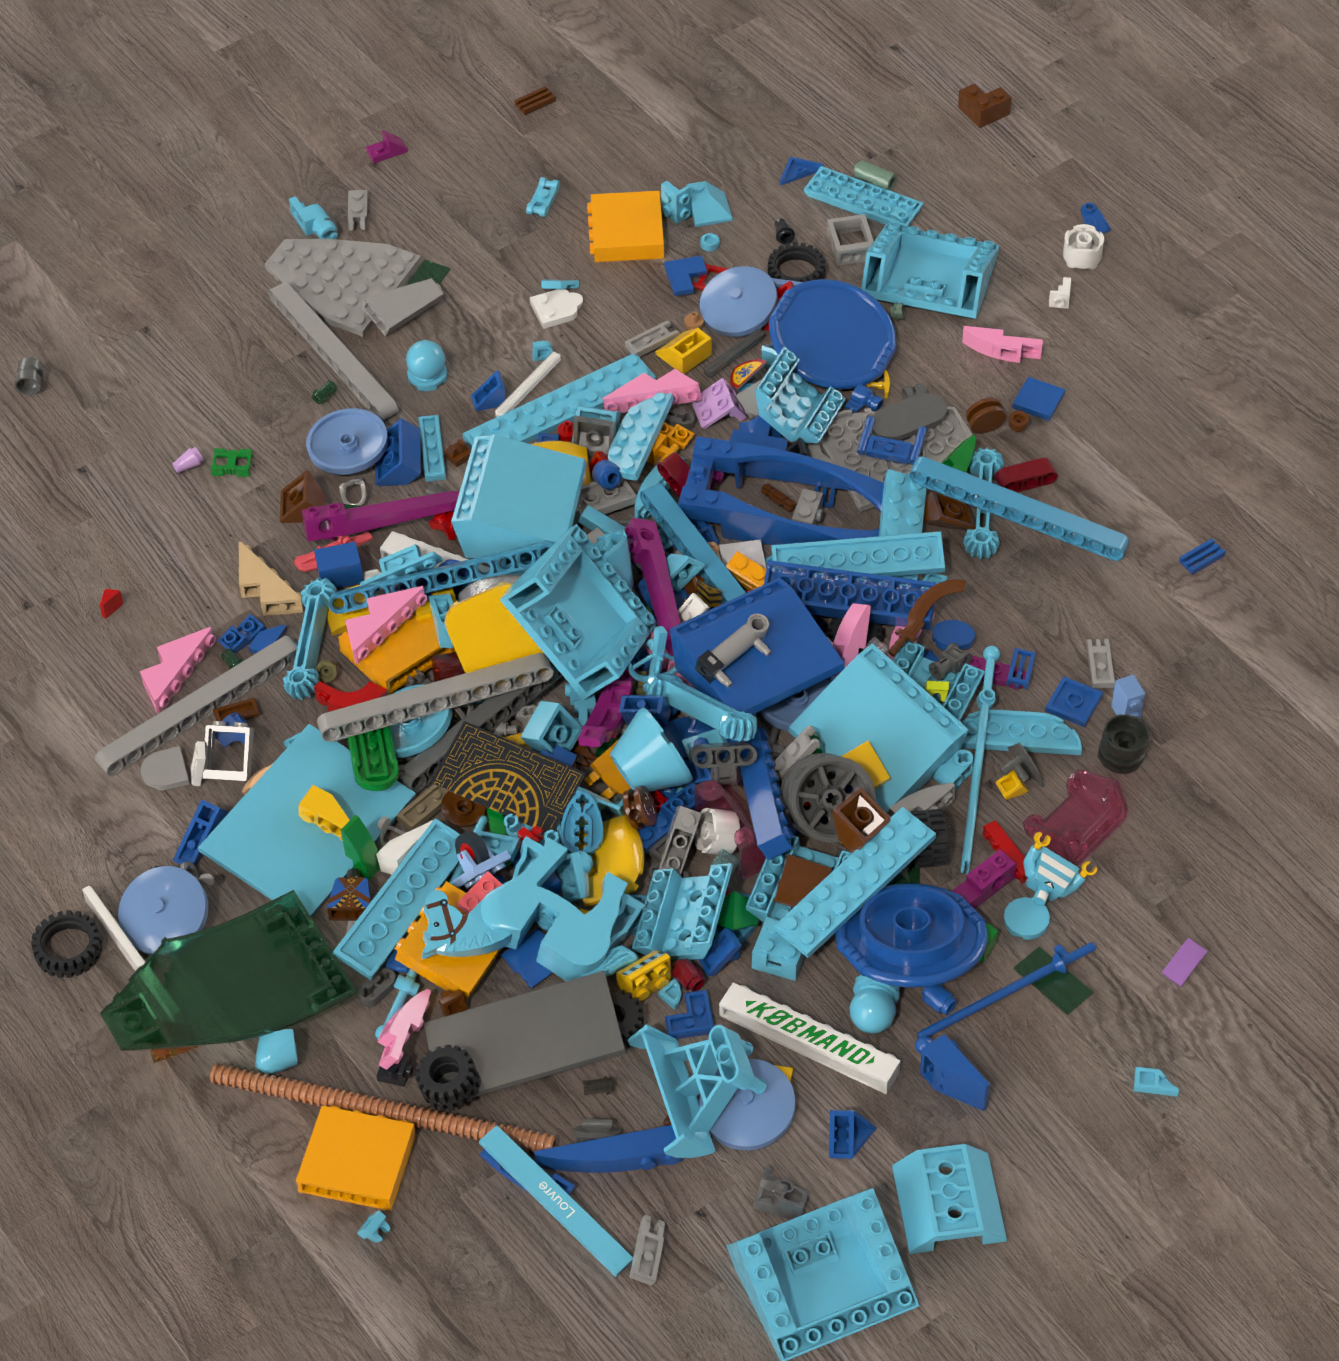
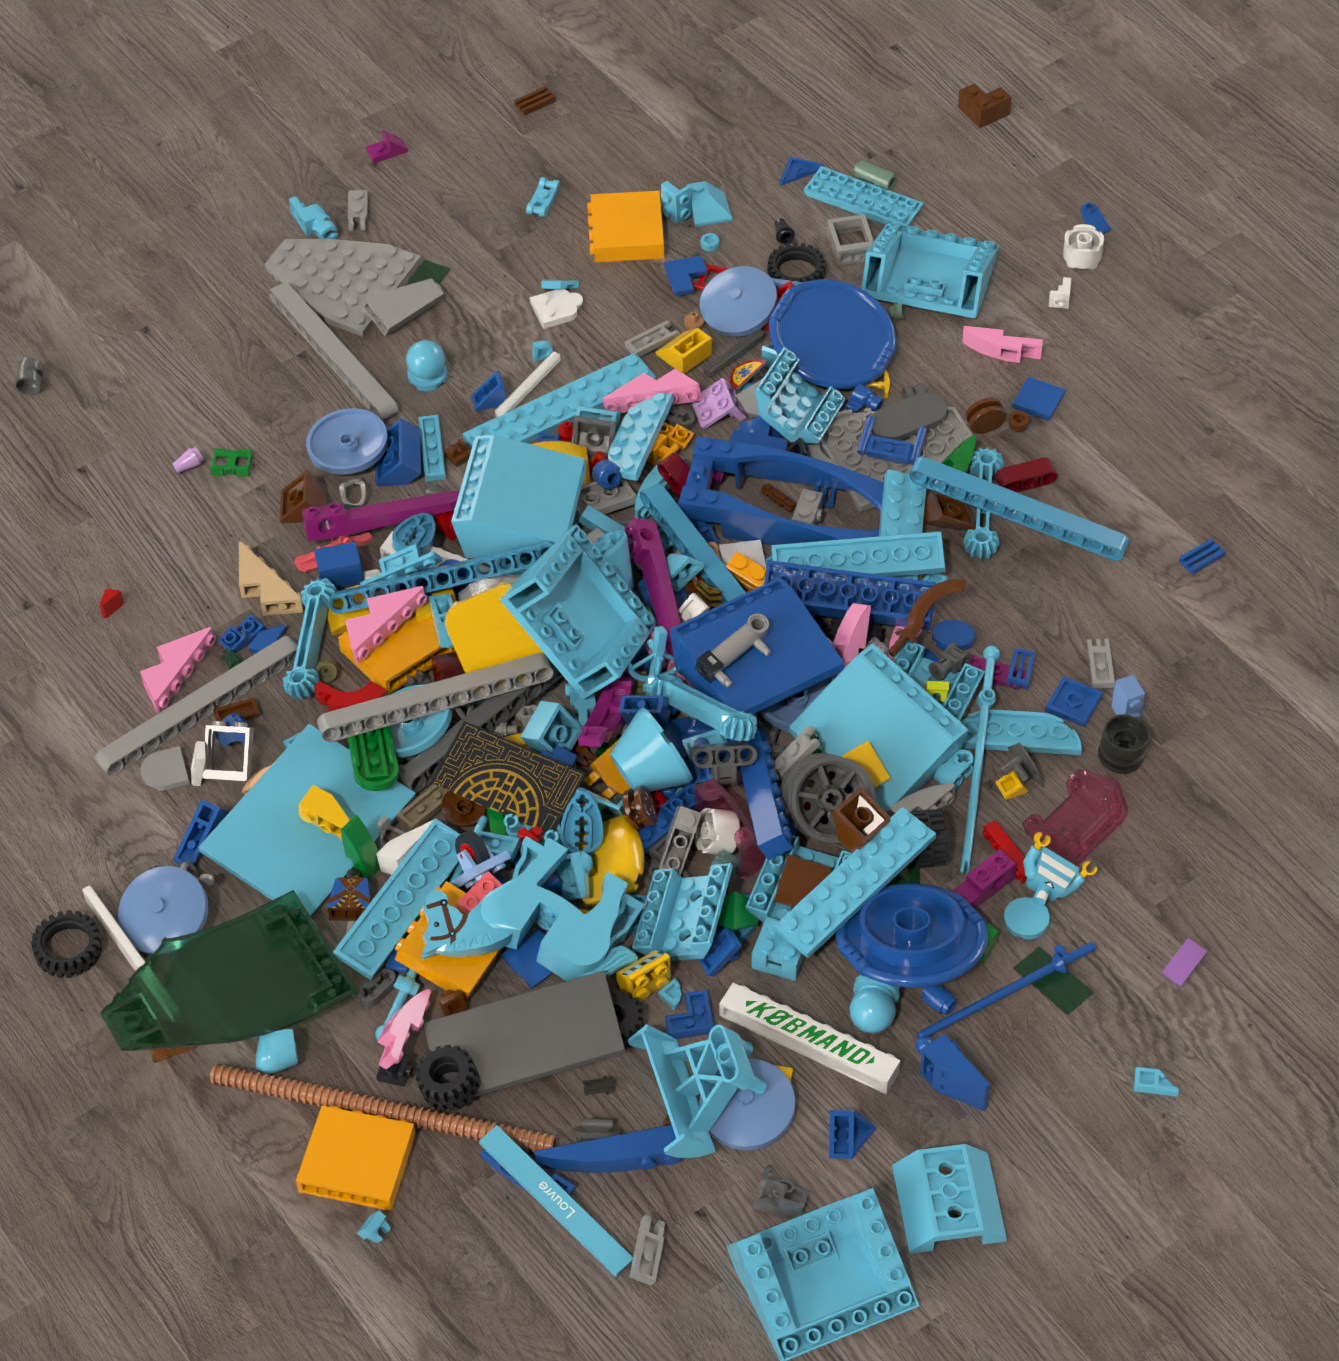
(319, 396): clear green pin -> none
(419, 525): none -> dark azure piece
(688, 975): dark red brick -> none

